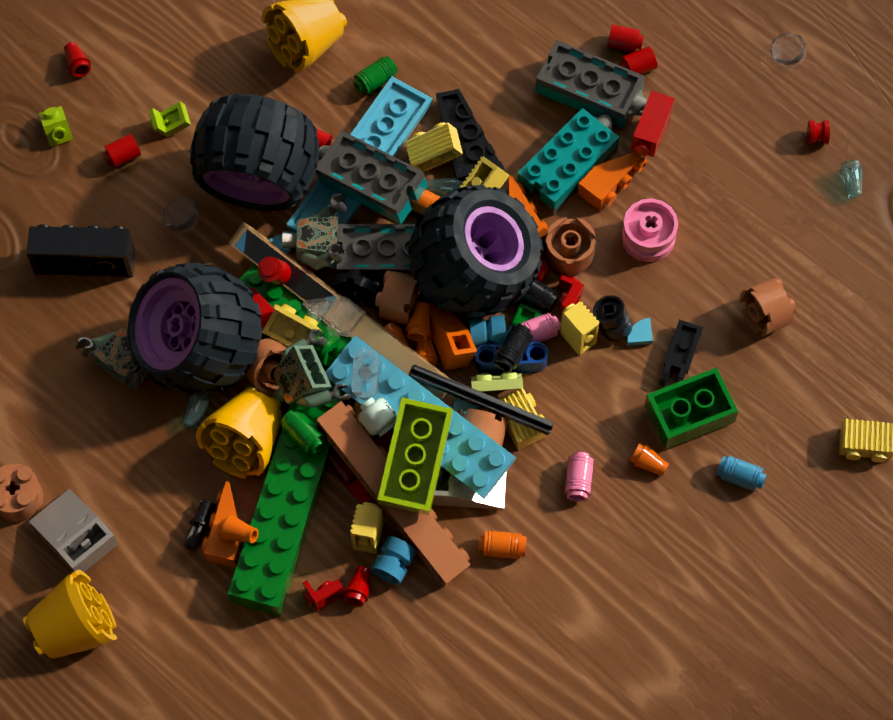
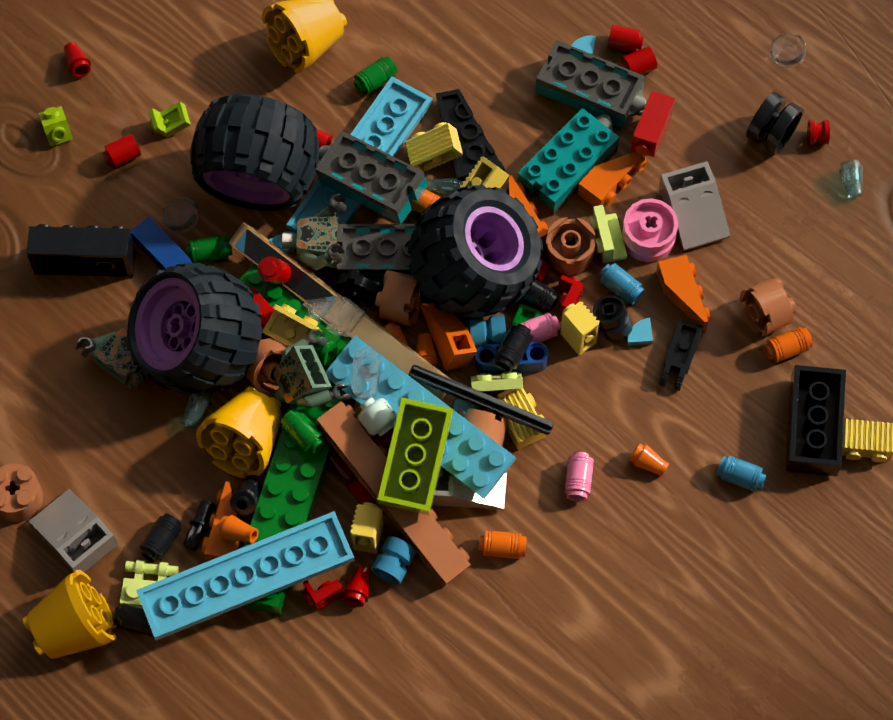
(132, 619): none -> black head
(140, 567): none -> yellowish green plate
(158, 245): none -> blue beam
(160, 537): none -> black head
(209, 248): none -> green head
(245, 575): none -> medium azure plate
(246, 497): none -> black head
(419, 324): orange cone -> none
(585, 43): none -> medium azure tile
(608, 234): none -> yellowish green bracket
(621, 283): none -> dark azure head
(680, 287): none -> orange slope
(691, 408): green brick -> none
(697, 204): none -> light grey slope
(774, 122): none -> black wheel
(788, 344): none -> orange head
(816, 420): none -> black brick

